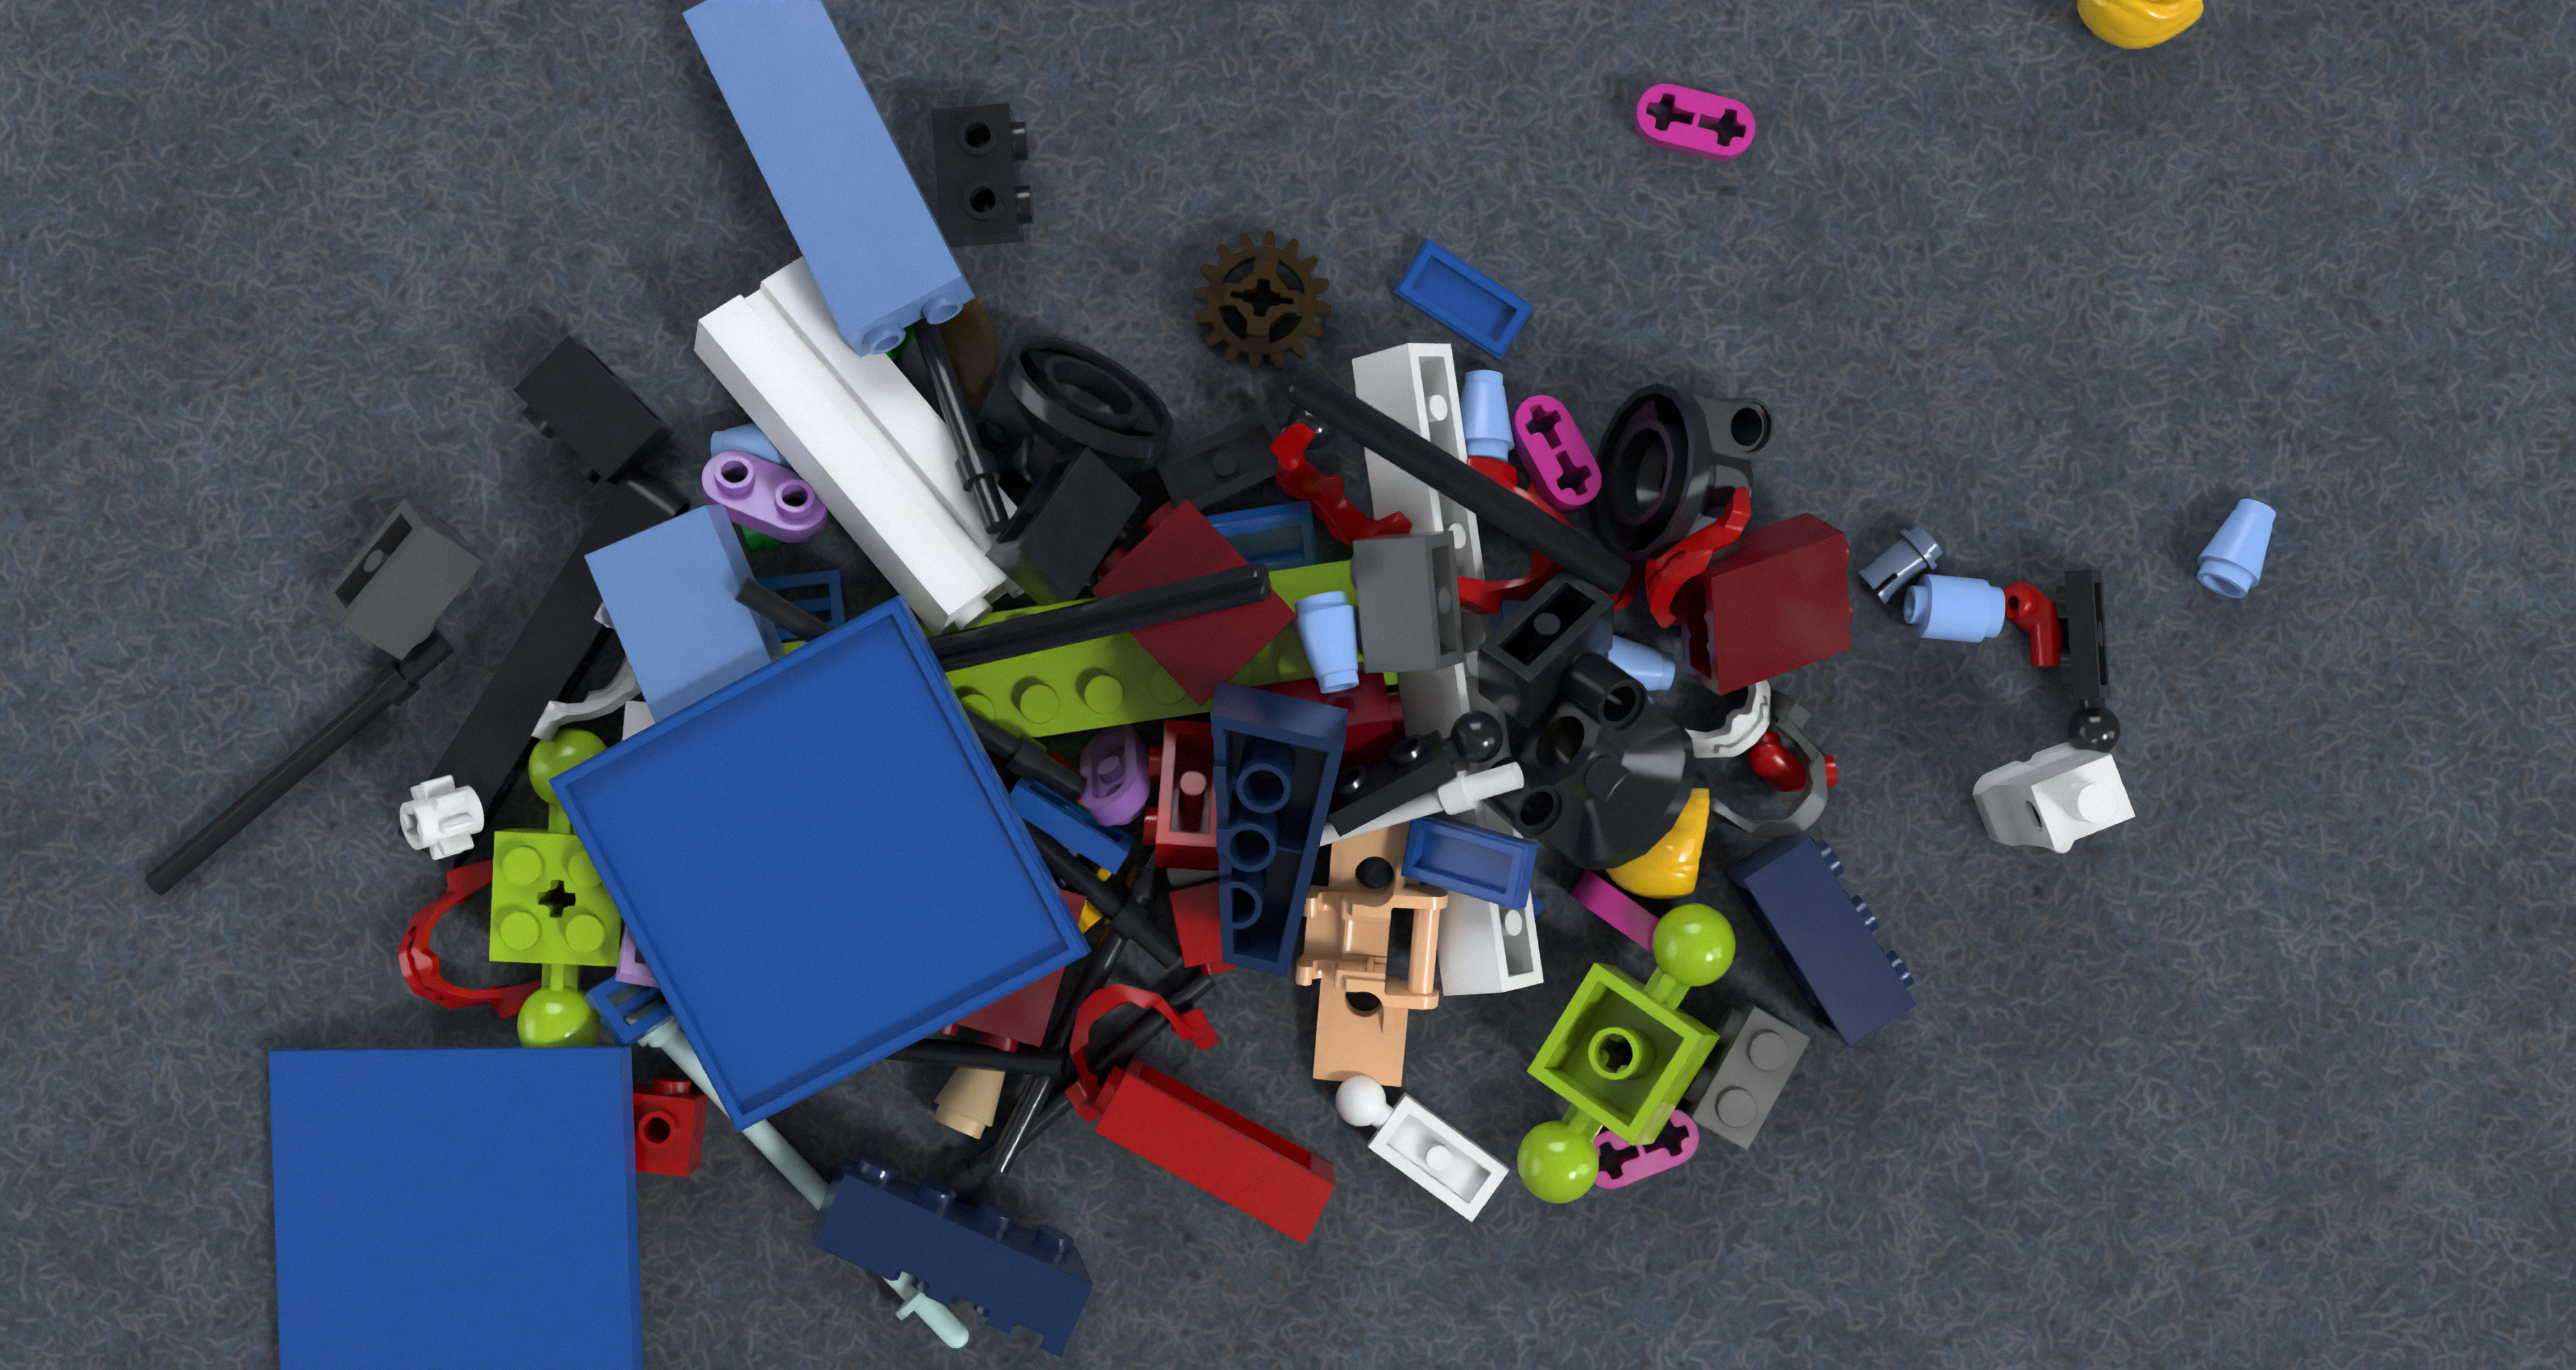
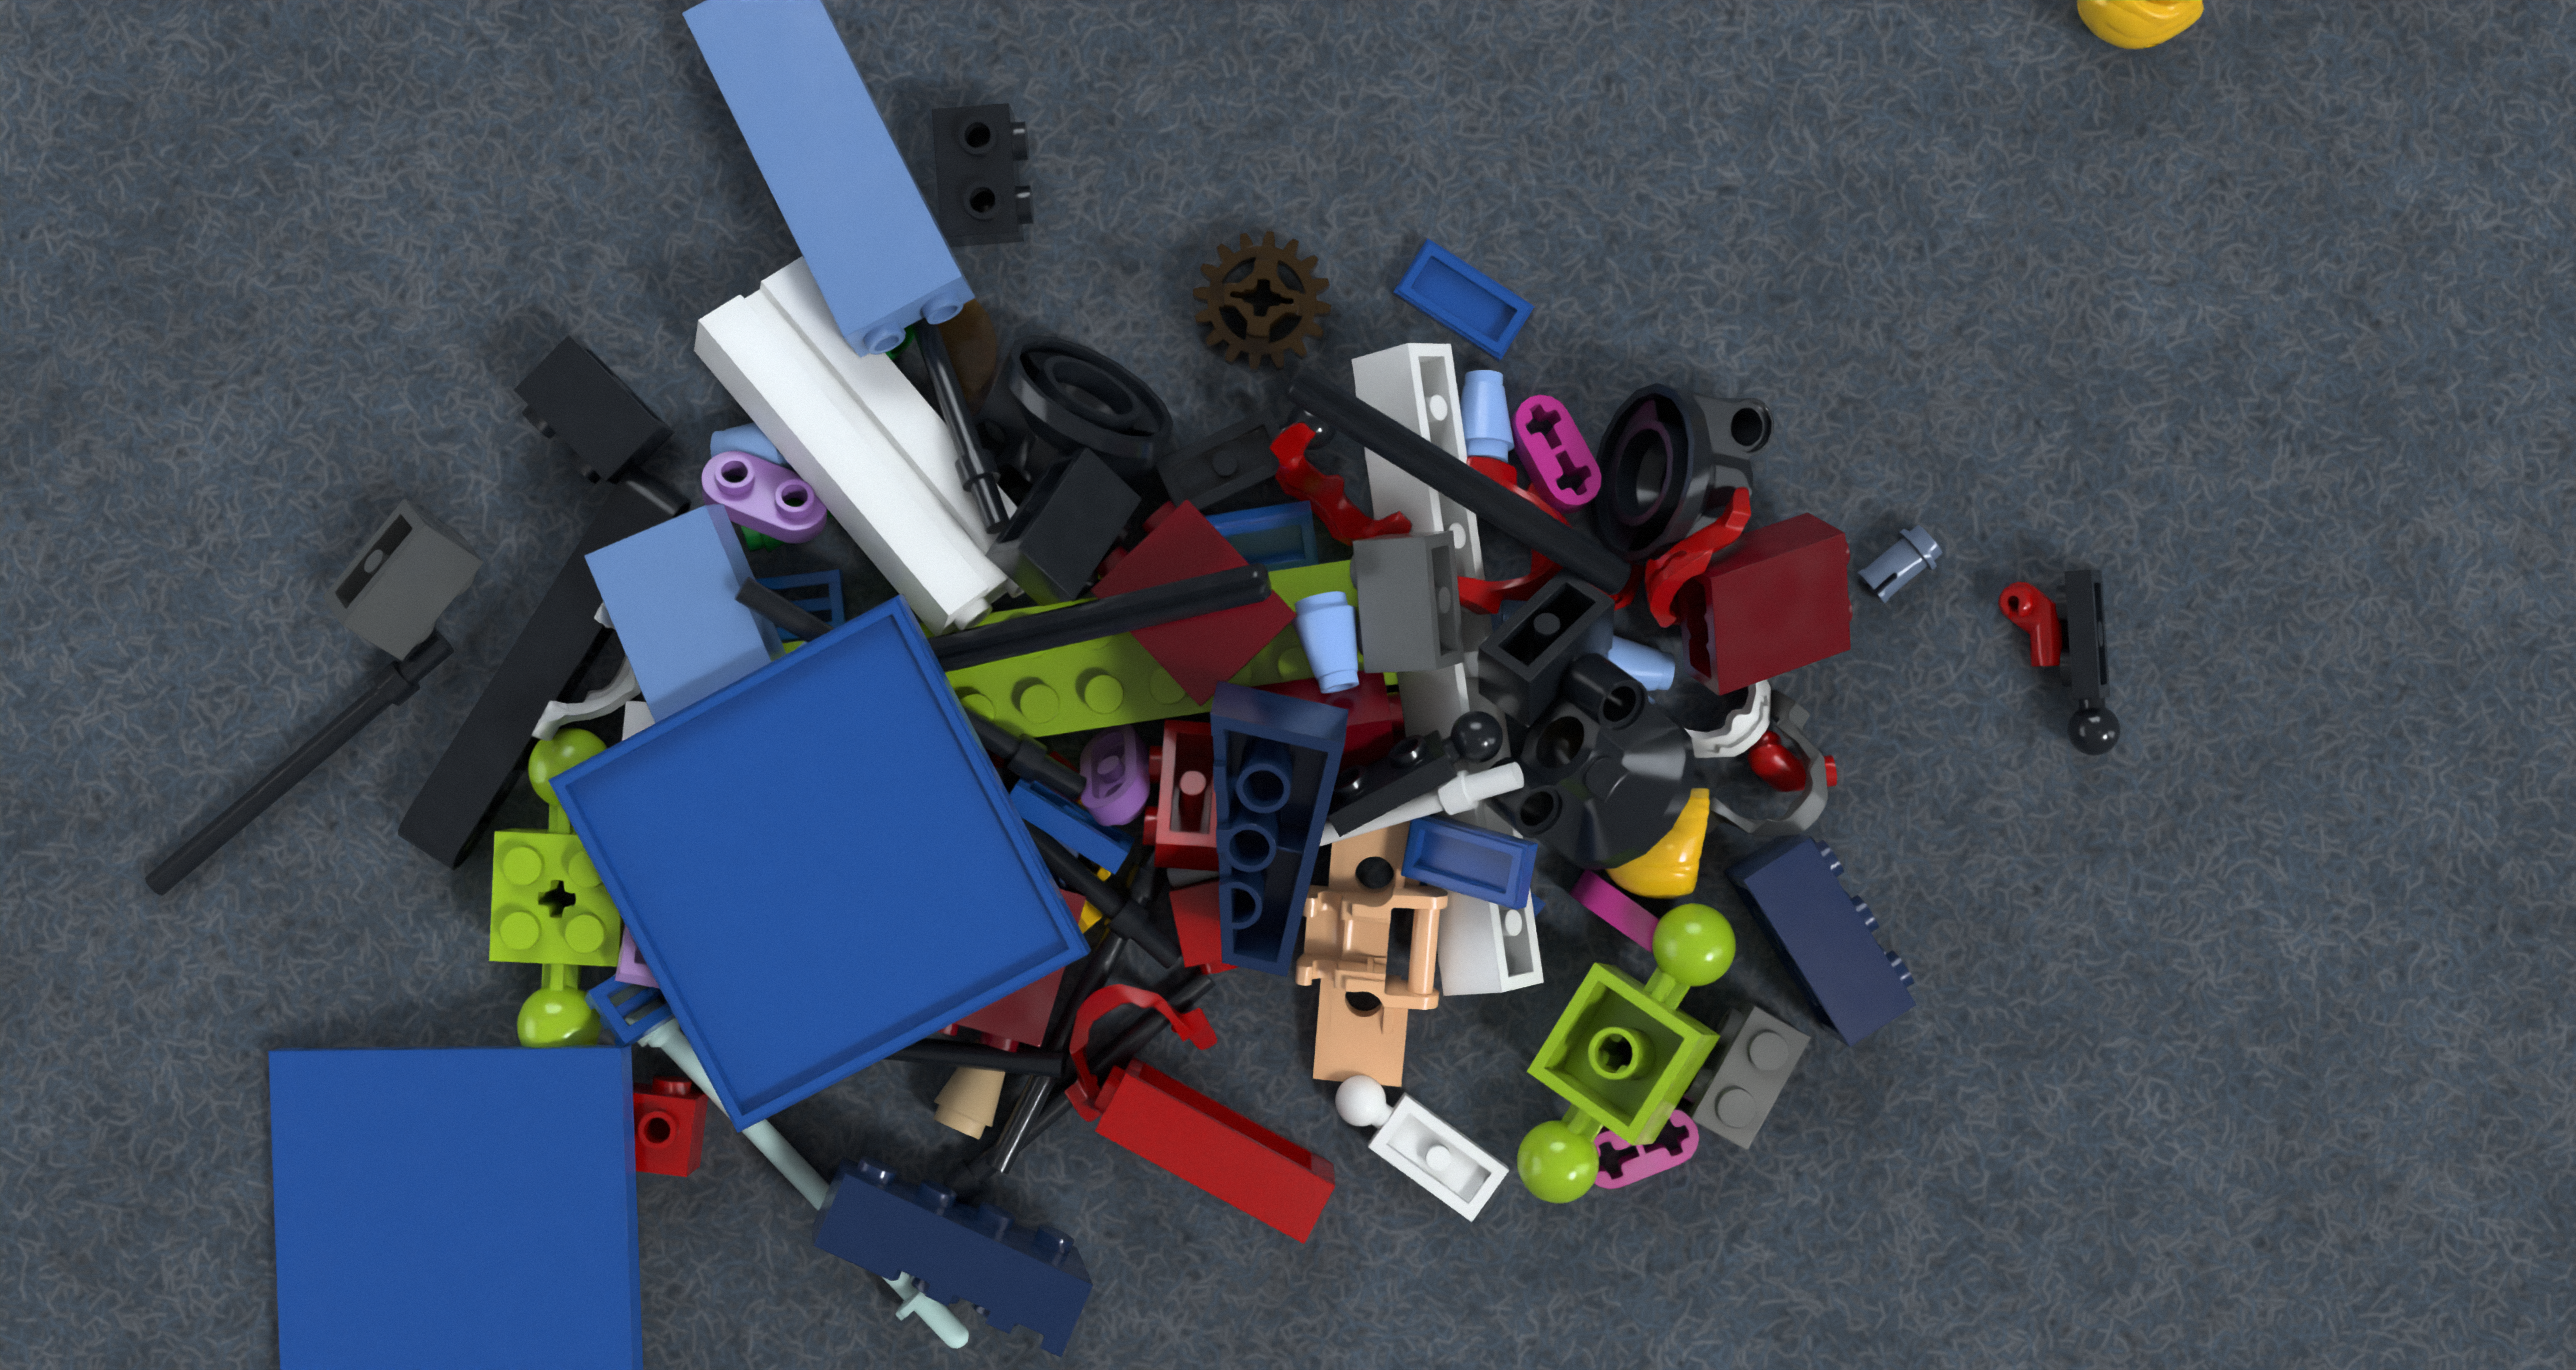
(422, 965): red helmet -> none
(441, 817): white gear -> none
(1697, 107): dark pink beam -> none
(1954, 608): light blue brick -> none
(2052, 798): white piece -> none
(2238, 550): light blue cone -> none

